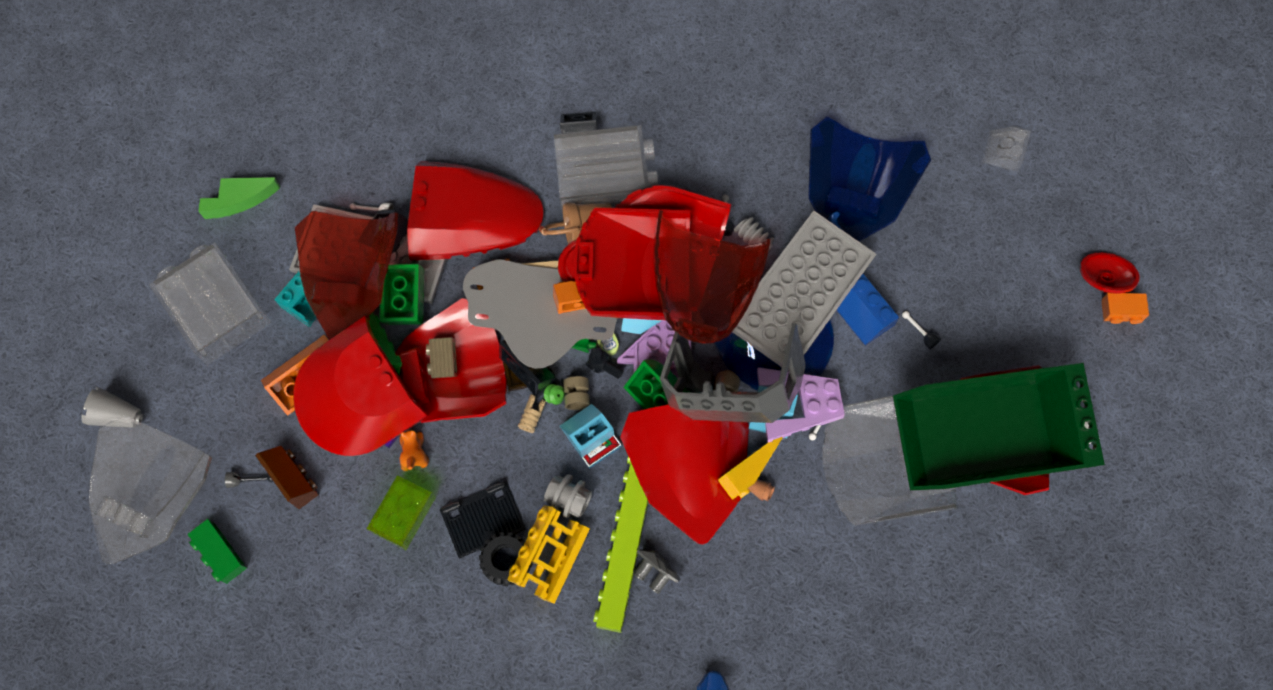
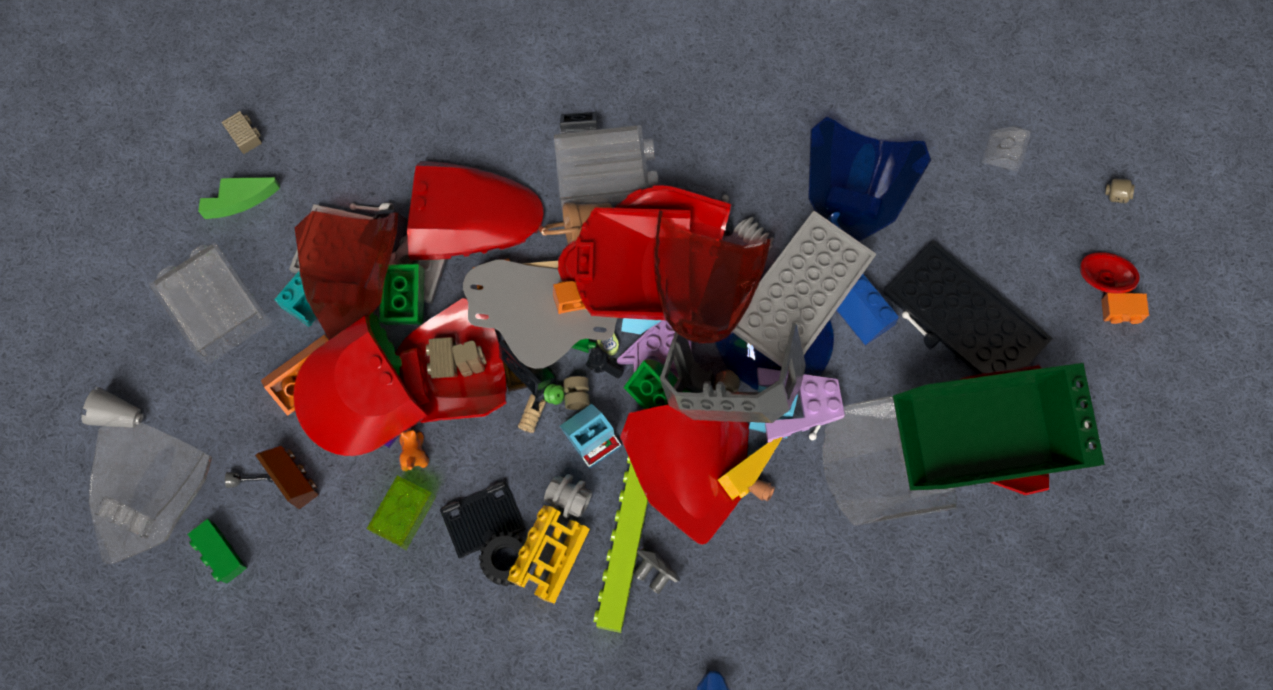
(241, 132): none -> dark tan brick
(469, 358): none -> dark tan brick
(966, 313): none -> black plate
(1120, 190): none -> dark tan head

